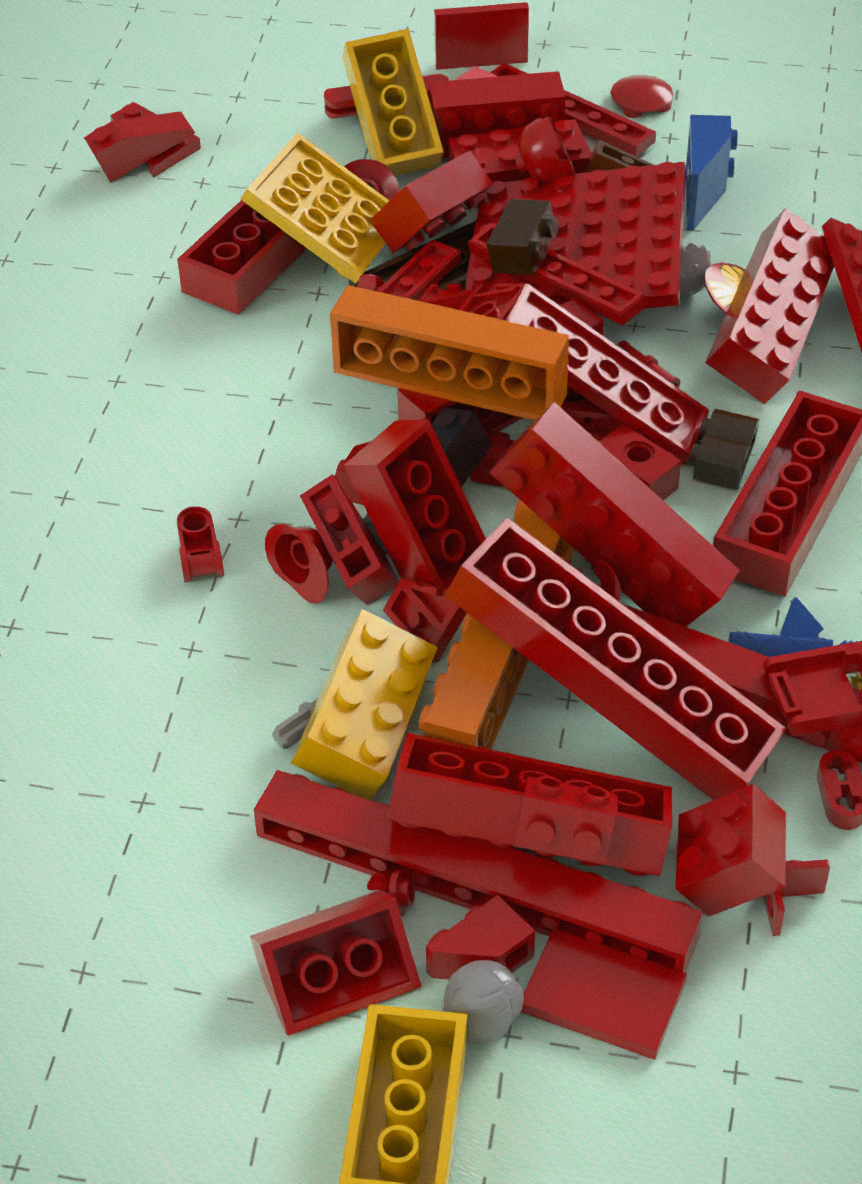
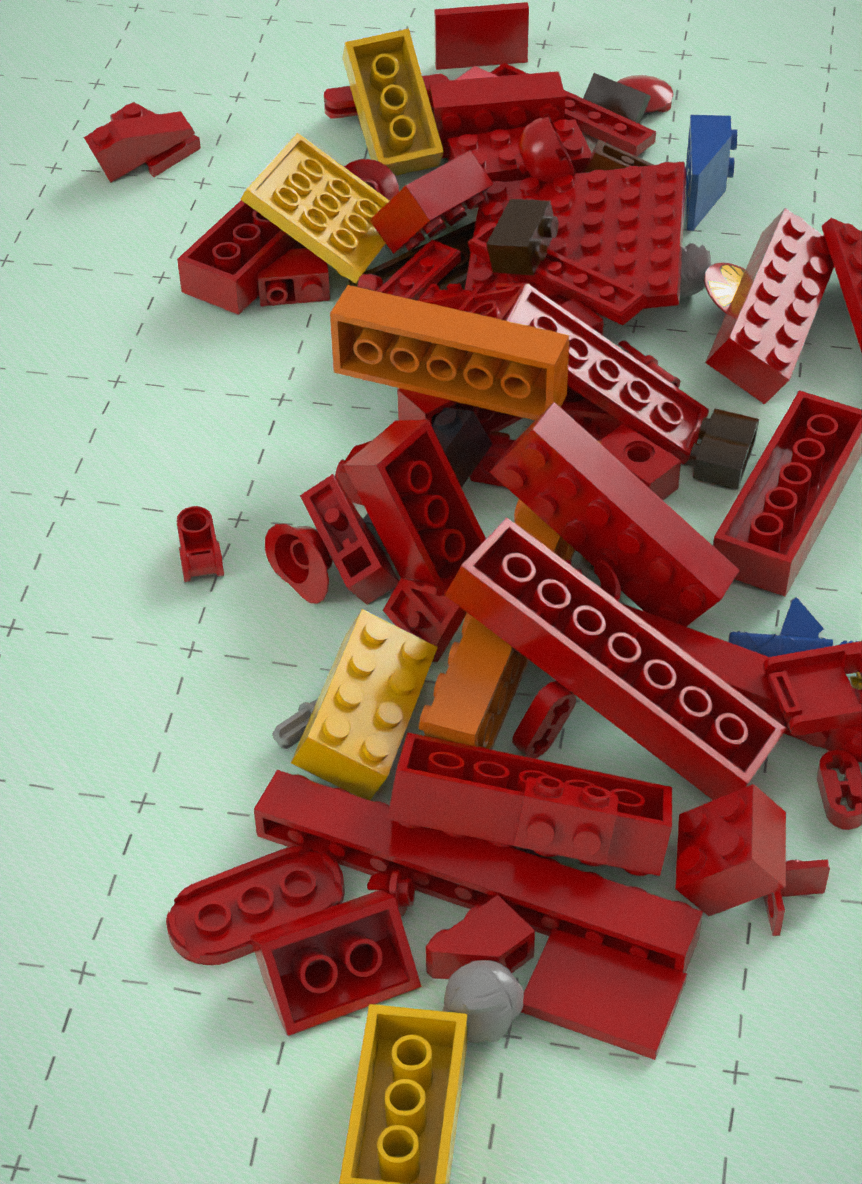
(219, 913): none -> red tile
(294, 279): none -> red slope
(544, 720): none -> red beam
(617, 97): none -> dark brown tile

